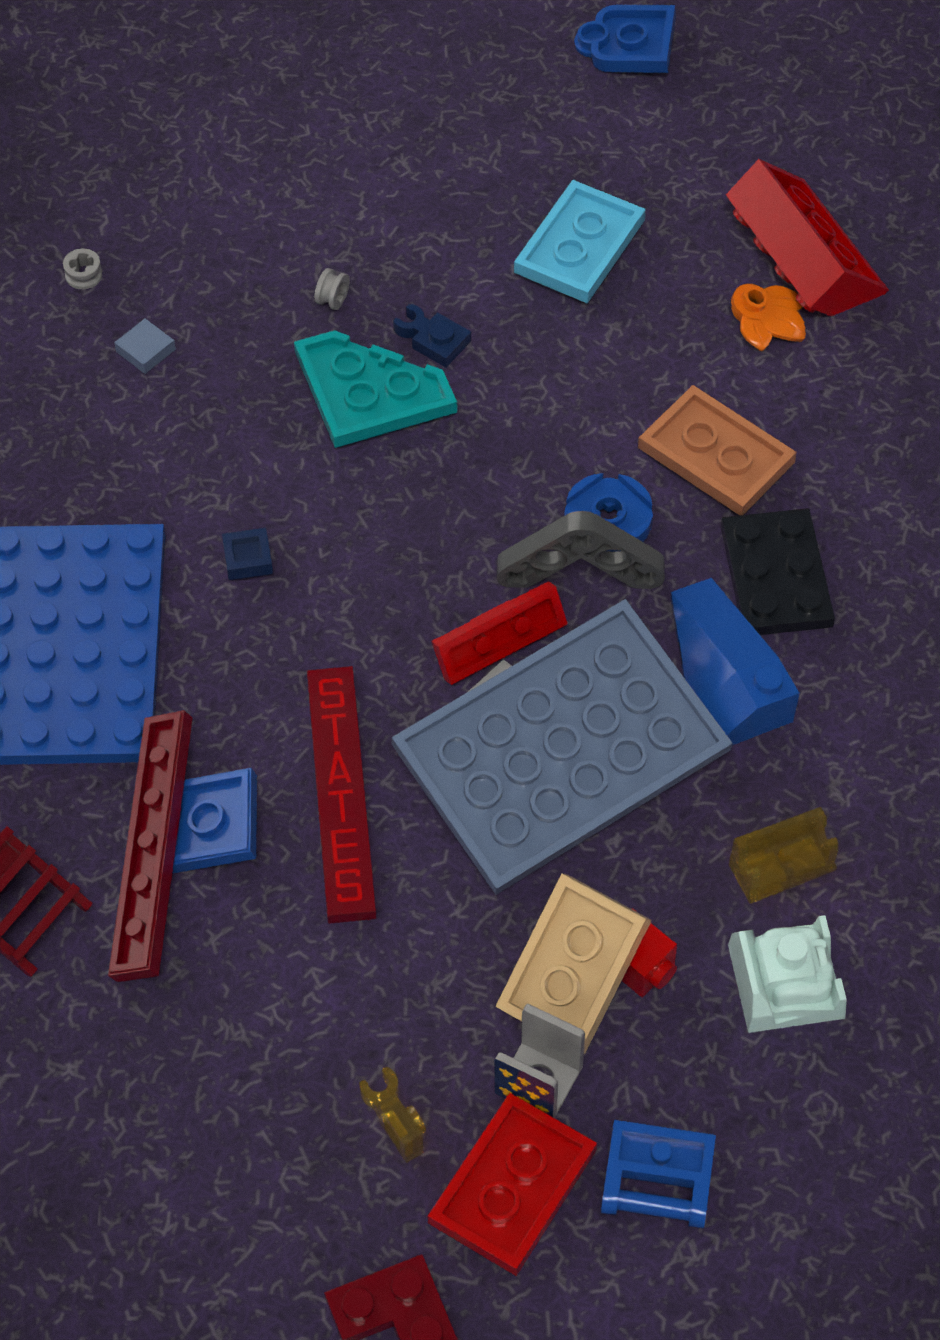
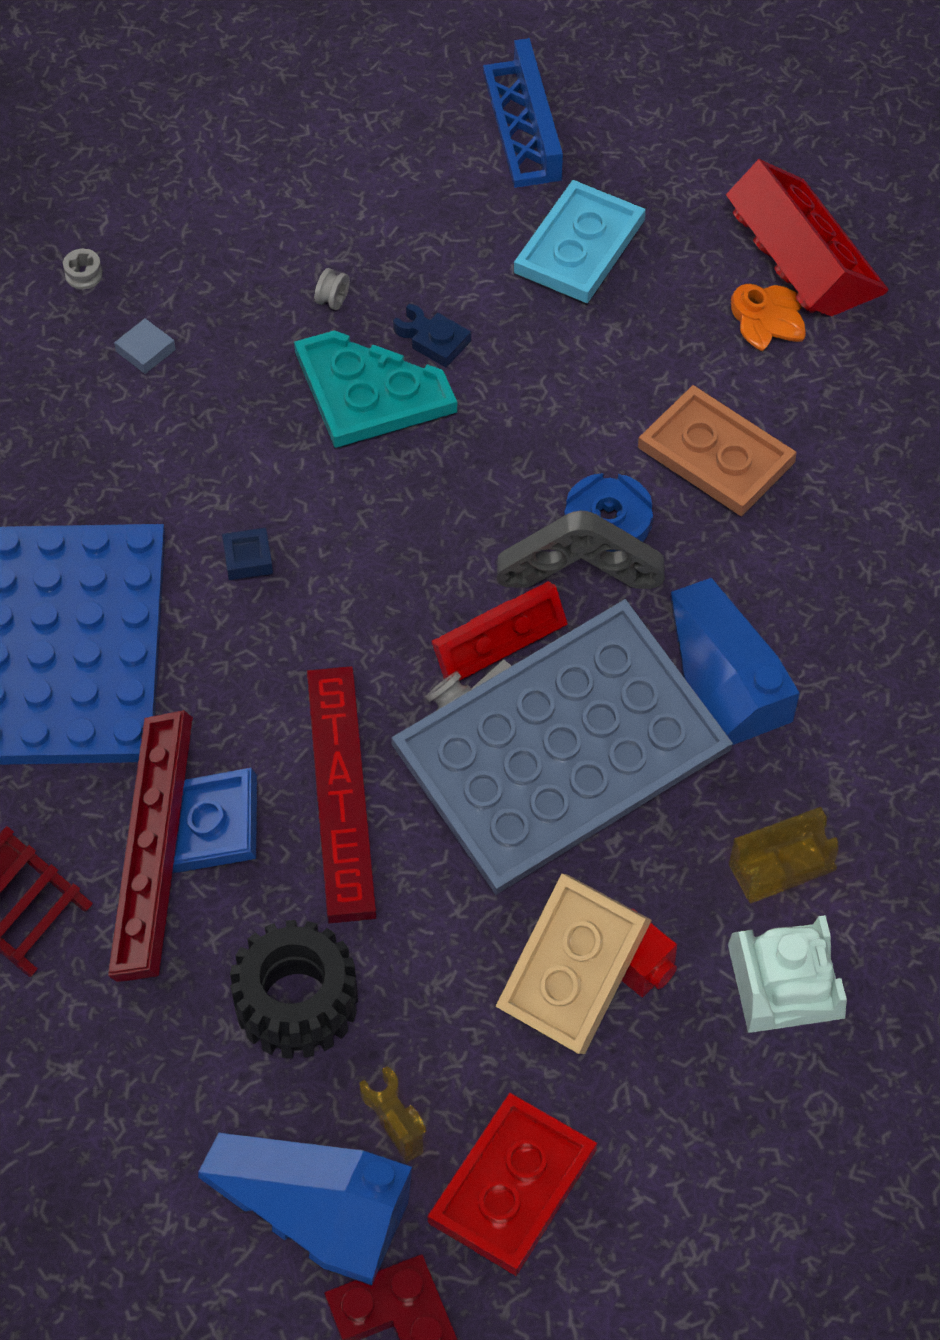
(297, 1024): none -> black tyre
(323, 1197): none -> blue wedge
(447, 690): none -> light grey bush
(536, 111): none -> blue fence
(546, 1044): light grey piece -> none
(629, 38): blue plate -> none
(659, 1157): blue plate -> none
(777, 571): black plate -> none

